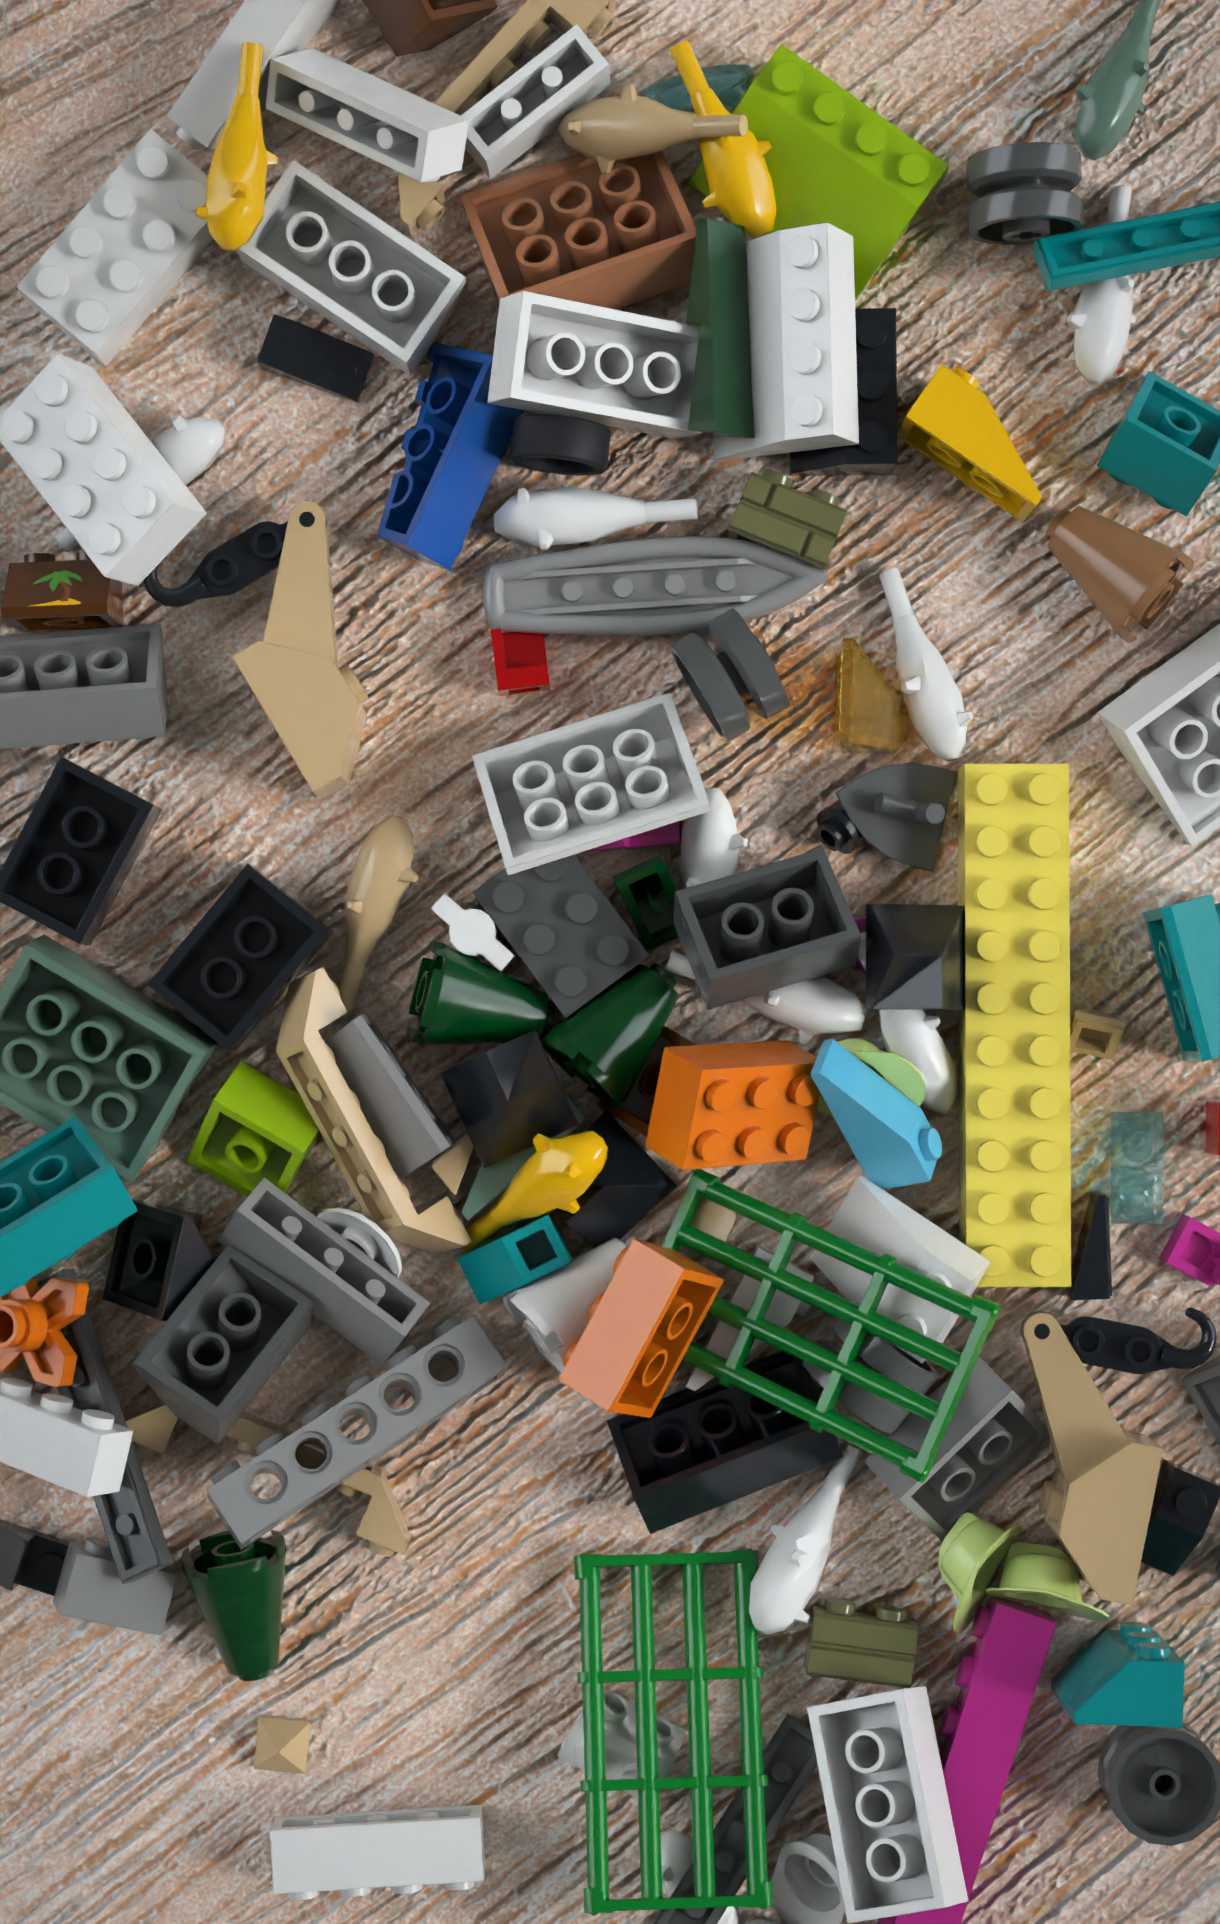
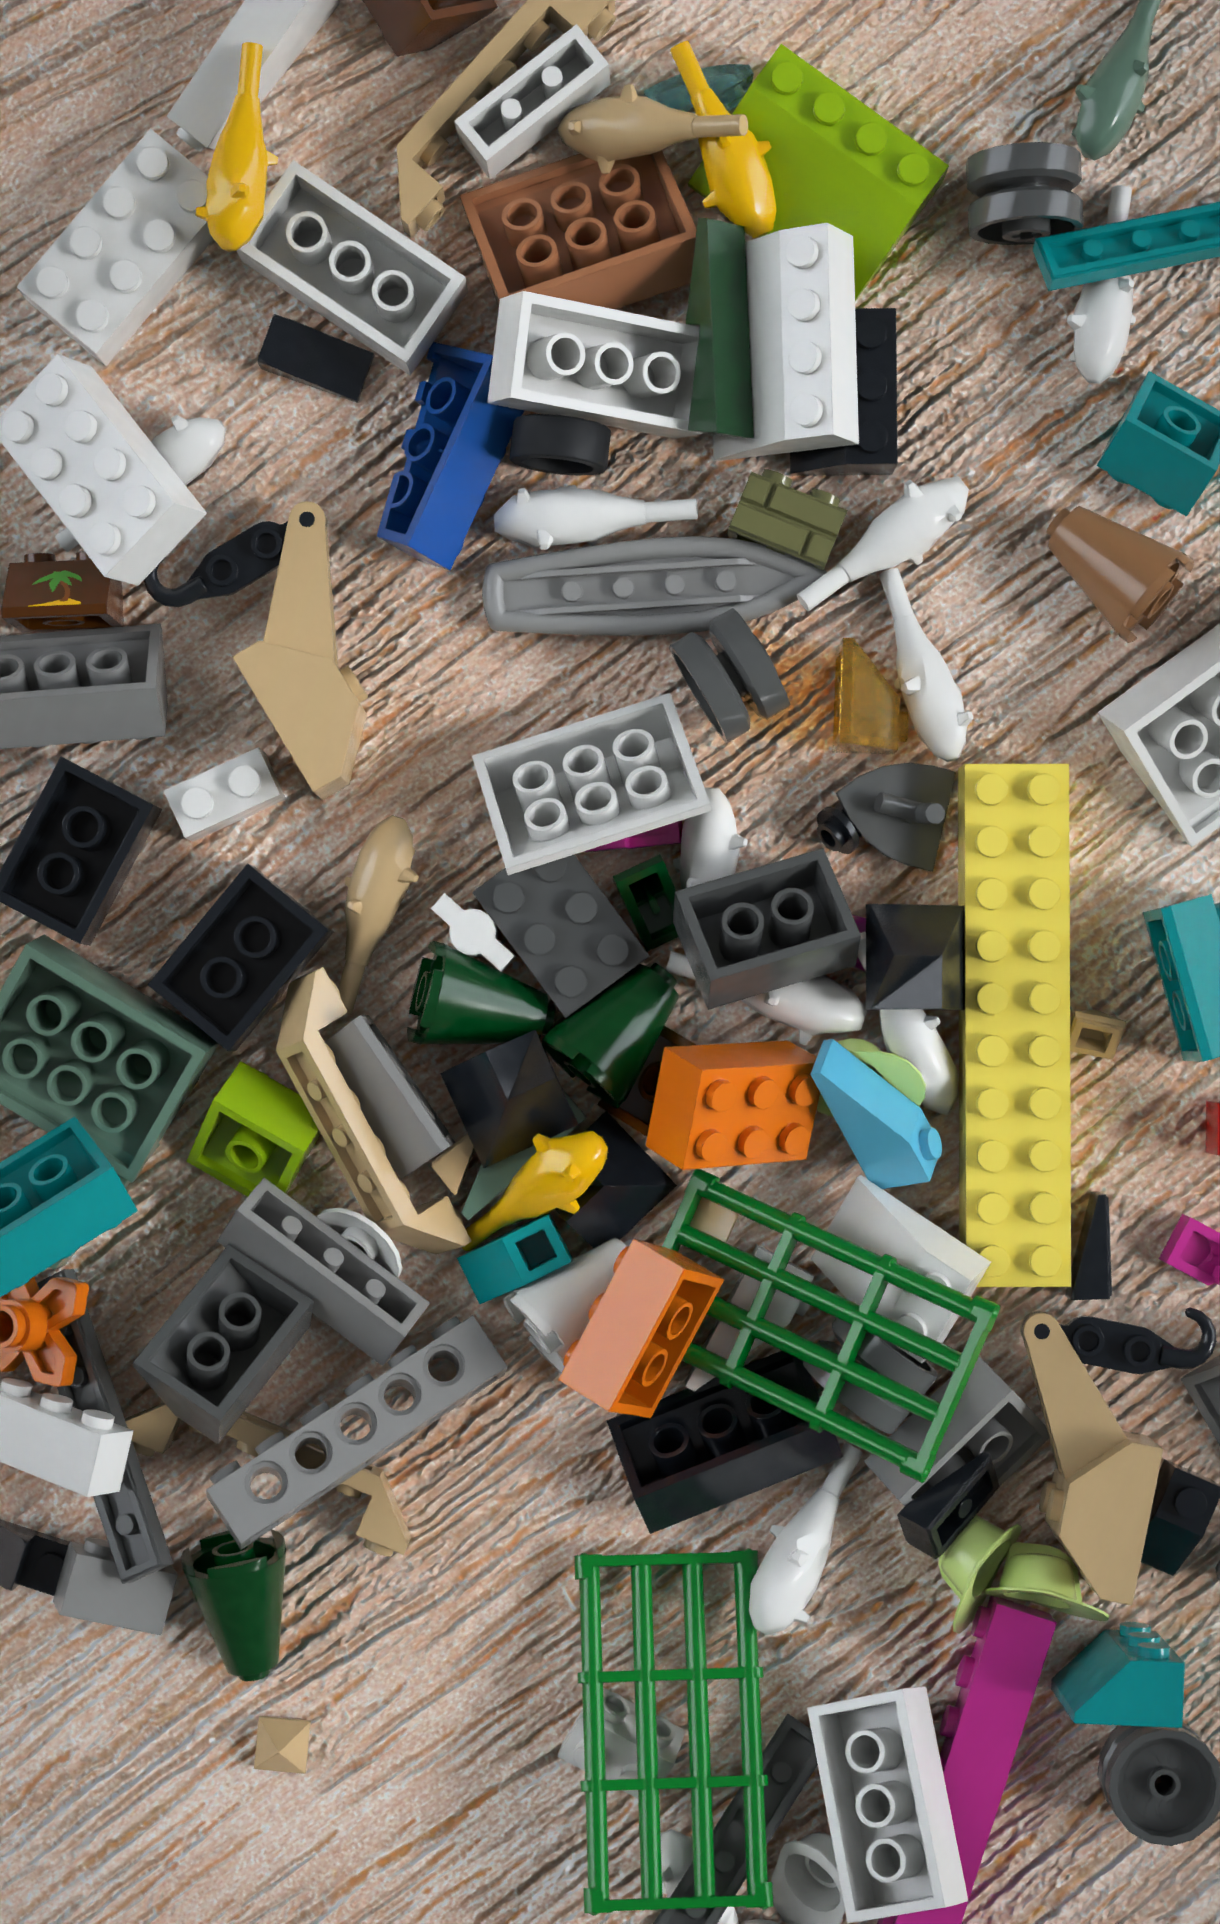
(156, 1260): black slope -> none
(224, 794): none -> white brick
(367, 114): white brick -> none
(378, 1851): white brick -> none
(520, 662): red panel -> none
(861, 1643): olive brick -> none
(896, 535): none -> white piece
(947, 1508): none -> black slope
(965, 437): yellow slope -> none
(1137, 1168): clear light blue slope -> none

